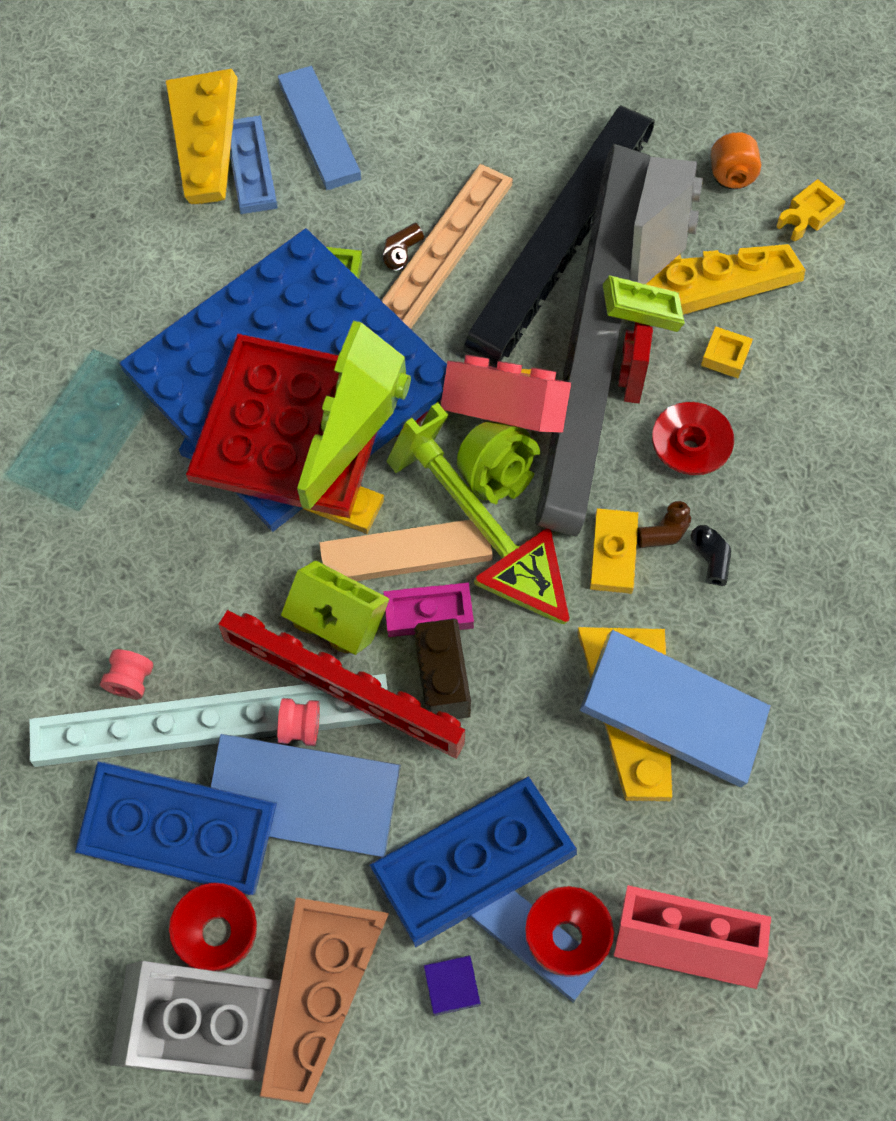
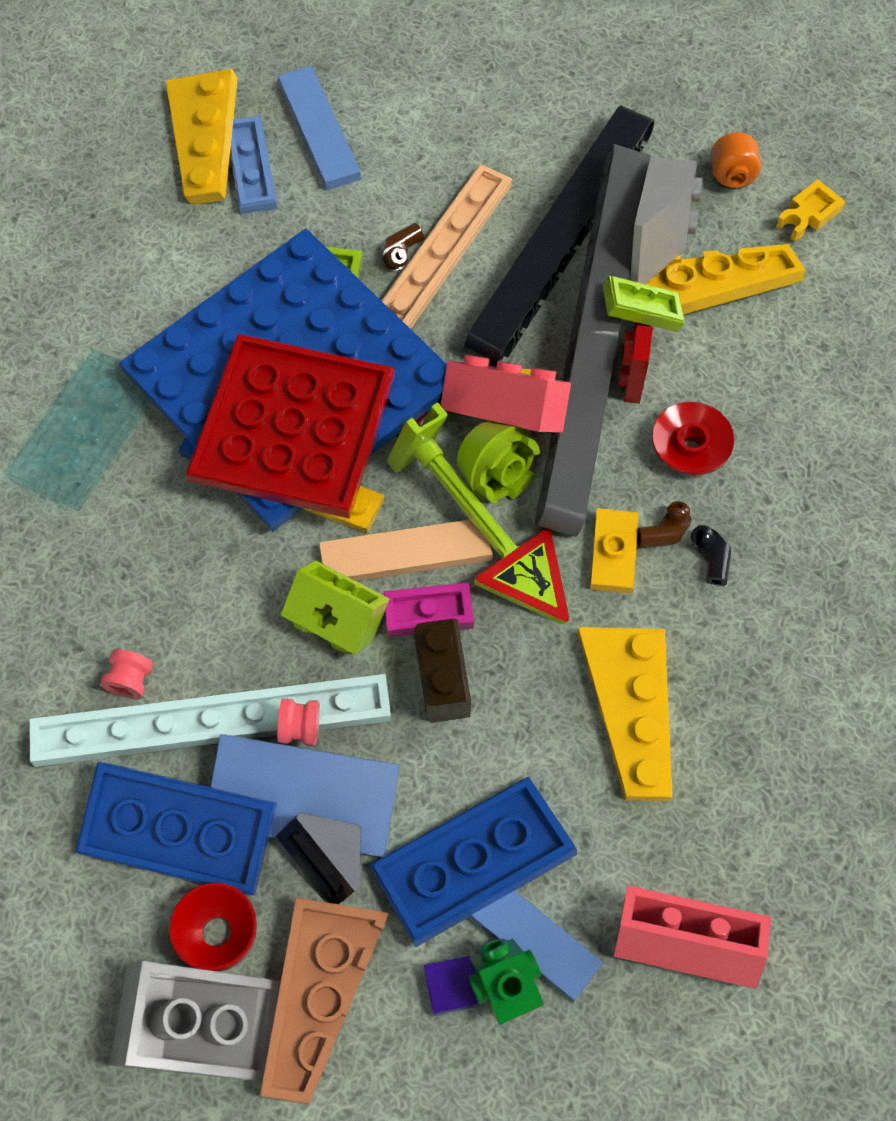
(326, 853): none -> black slope
(329, 676): red plate -> none
(366, 394): lime wedge -> none
(505, 979): none -> green brick
(580, 910): red piece -> none
(676, 708): medium blue tile -> none
(726, 352): yellow plate -> none

